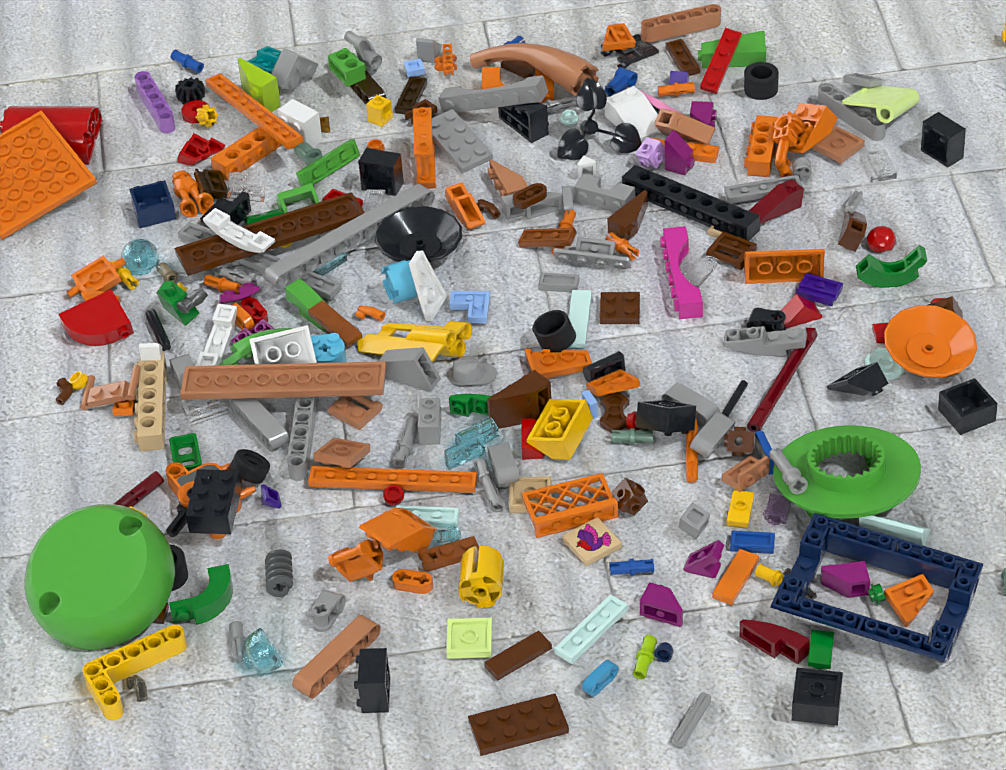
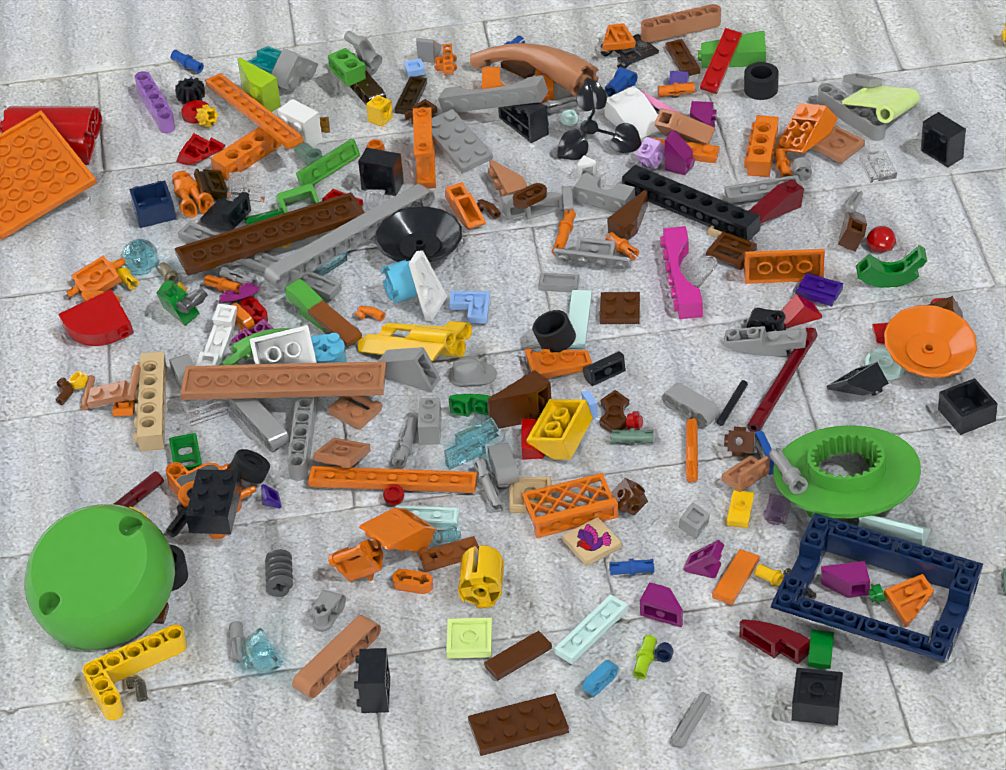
(150, 351): white slope -> none
(158, 329): black axle -> none
(209, 602): green arch -> none
(236, 235): white slope -> none
(547, 237): dark orange tile -> none
(612, 383): orange wing -> none
(666, 416): black container -> none
(712, 434): light grey beam -> none
(752, 541): blue tile -> none
(785, 134): orange gear -> none

